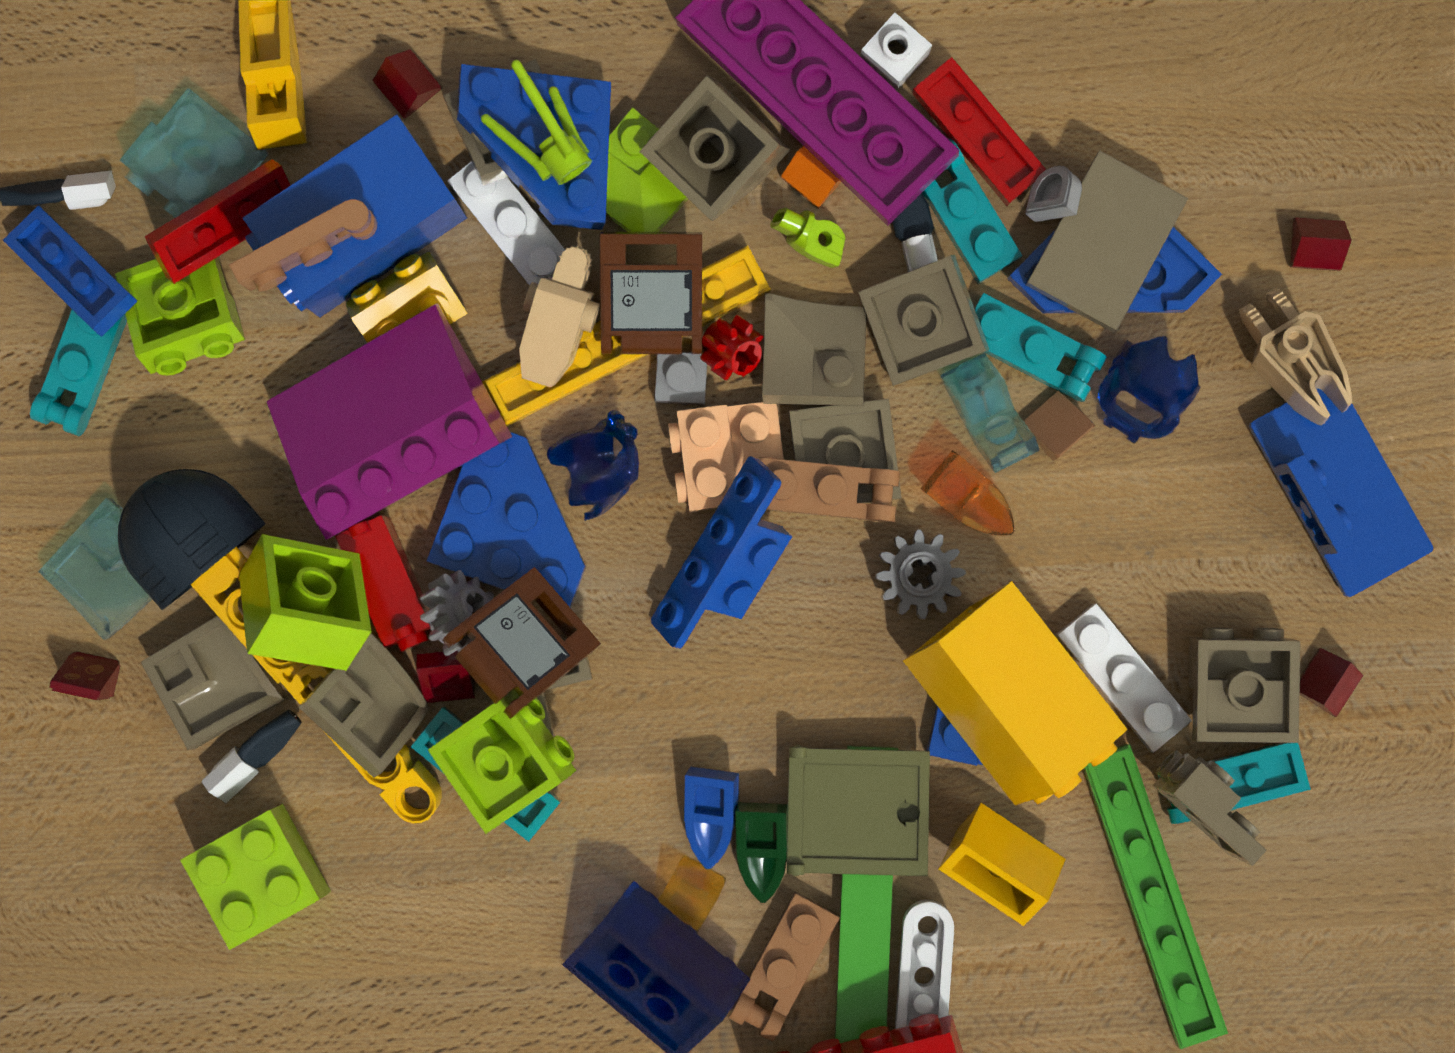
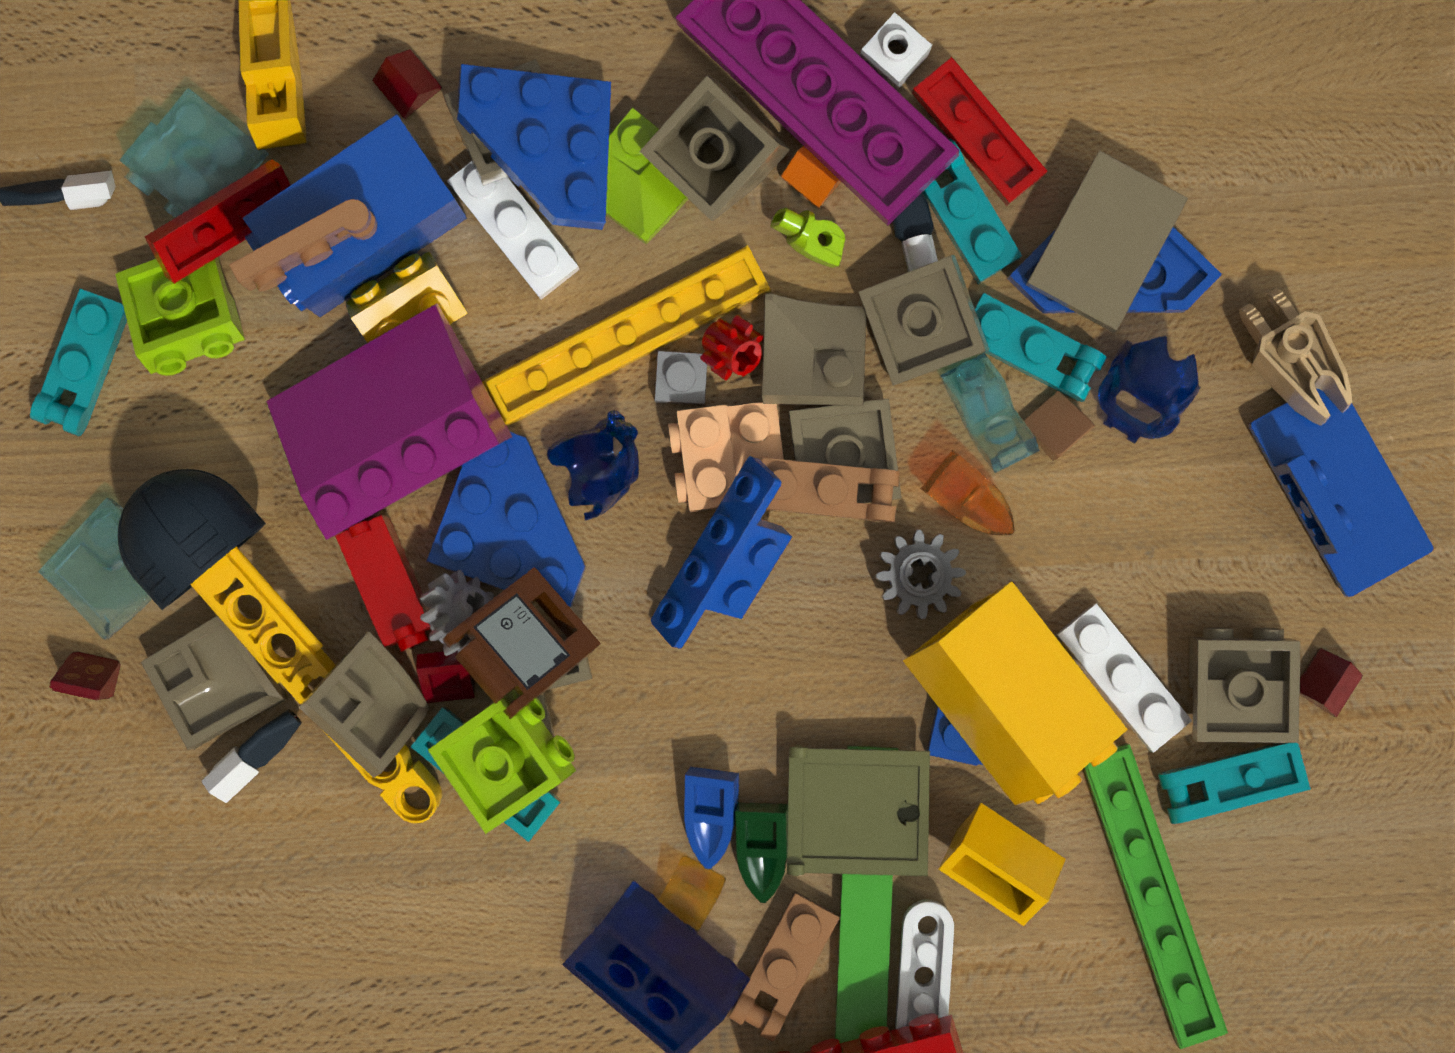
(70, 271): blue plate -> none
(255, 876): lime brick -> none
(304, 603): lime brick -> none
(557, 317): tan hinge -> none
(563, 151): lime plant -> none
(651, 302): container -> none
(1054, 195): light grey tile -> none
(1205, 798): dark tan plate -> none
(1319, 244): dark red slope -> none

